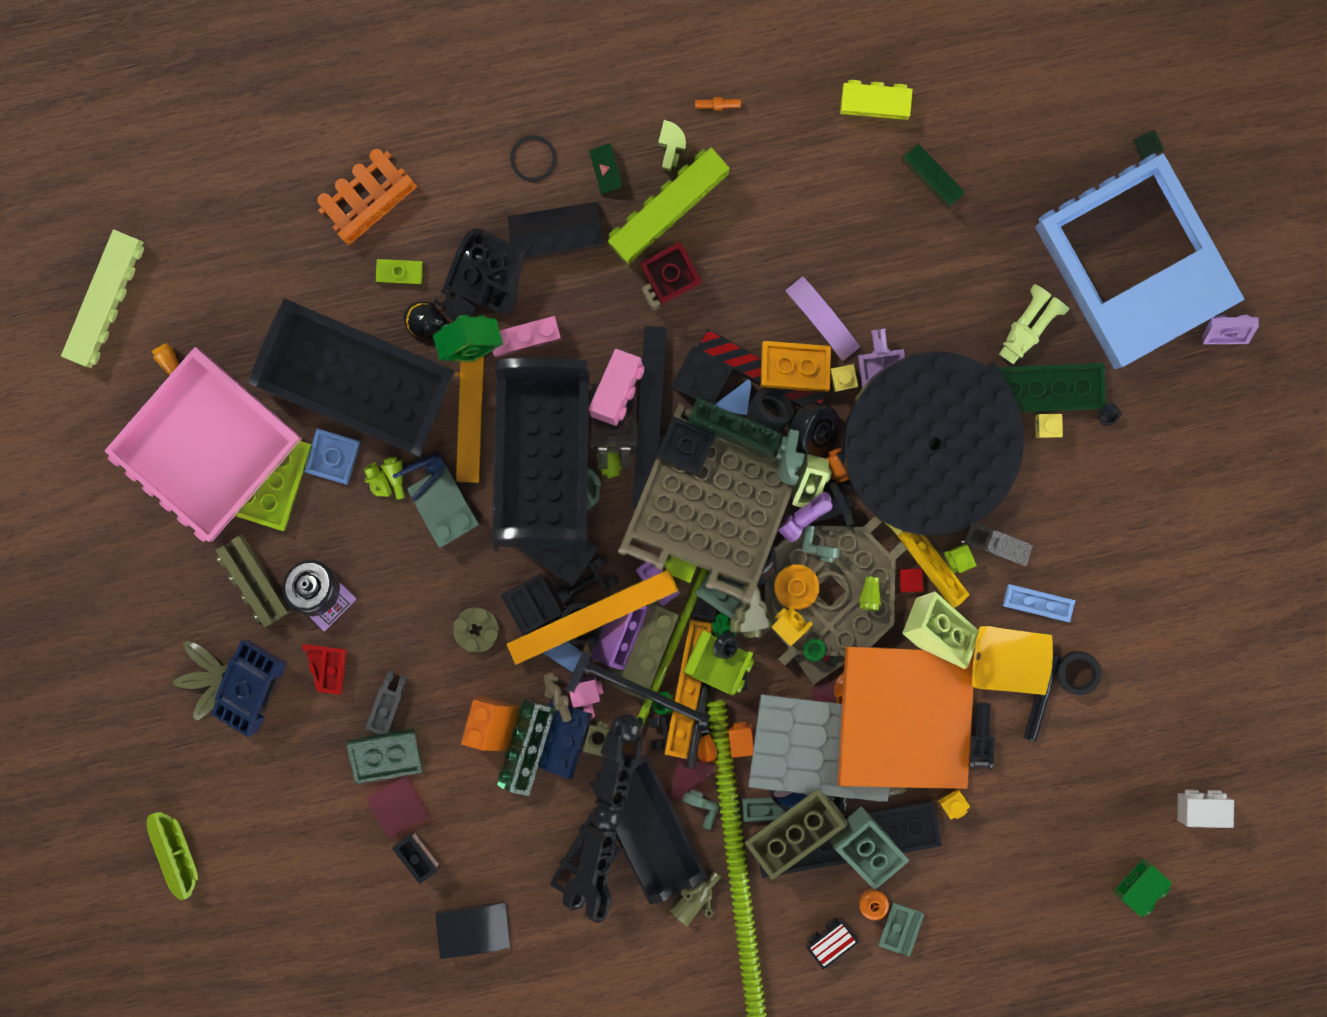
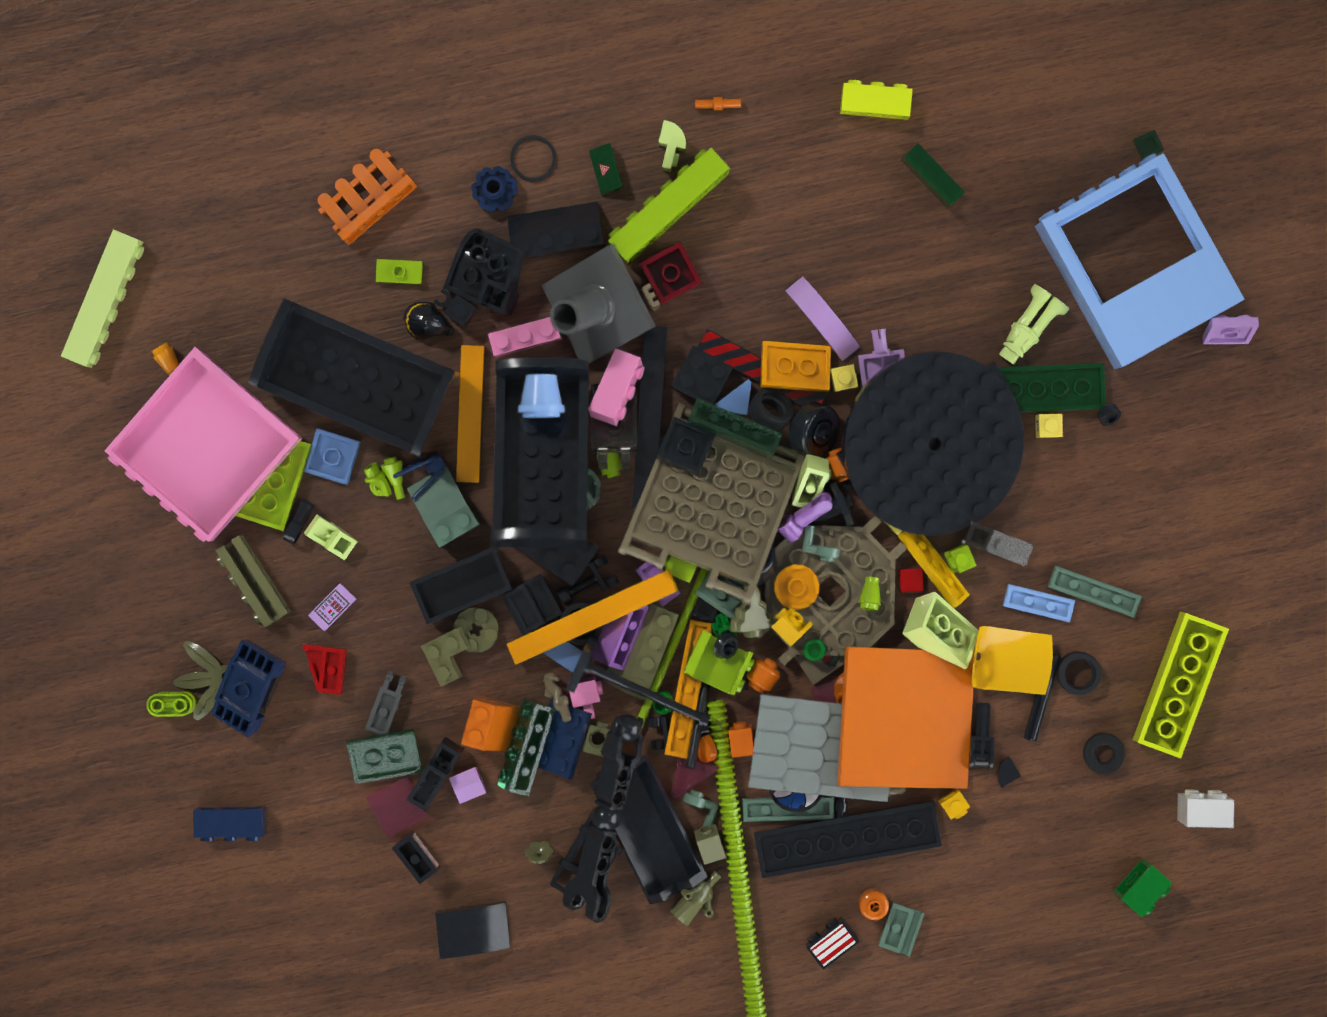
(171, 703): none -> lime brick
(172, 854): lime brick -> none
(229, 823): none -> dark blue brick
(299, 521): none -> black piece
(311, 588): black wheel -> none
(331, 537): none -> yellowish green brick
(435, 774): none -> black slope
(440, 655): none -> olive plate
(461, 585): none -> black piece
(467, 339): green brick -> none
(468, 785): none -> lavender piece
(489, 178): none -> dark blue plant
(539, 852): none -> olive plant
(541, 397): none -> light blue piece
(597, 305): none -> dark grey piece
(710, 844): none -> olive brick
(763, 675): none -> orange head
(789, 459): sand green slope -> none
(796, 833): olive slope -> none
(868, 849): sand green slope -> none
(1007, 772): none -> black tile
(1094, 591): none -> sand green tile
(1116, 759): none -> black tyre
(1180, 684): none -> neon yellow brick

